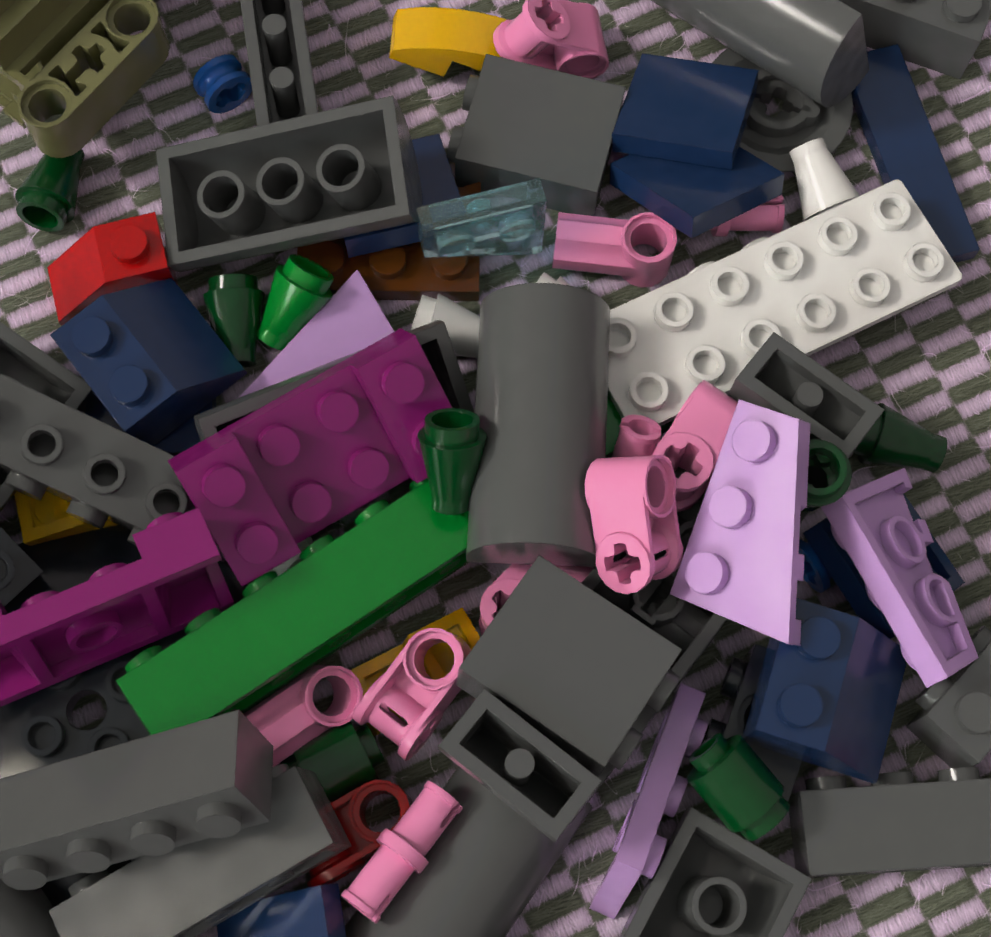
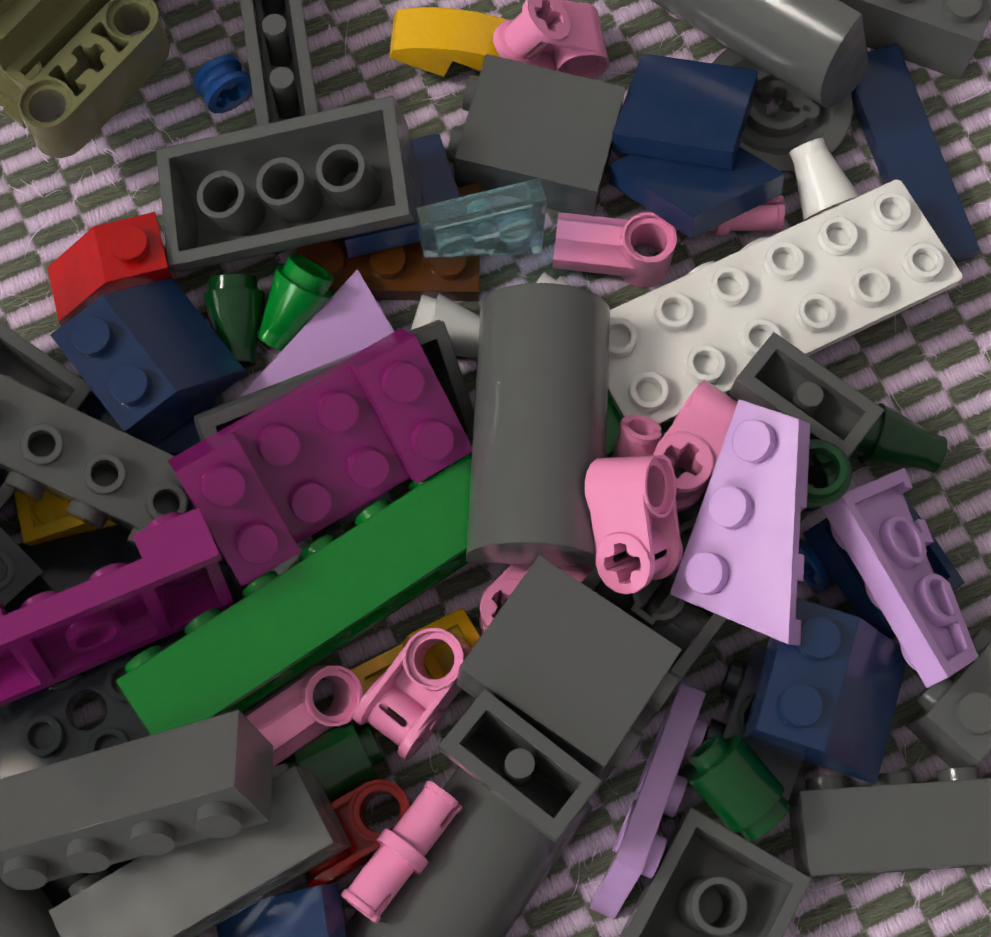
(50, 192): dark green cone -> none
(451, 455): dark green cone -> none

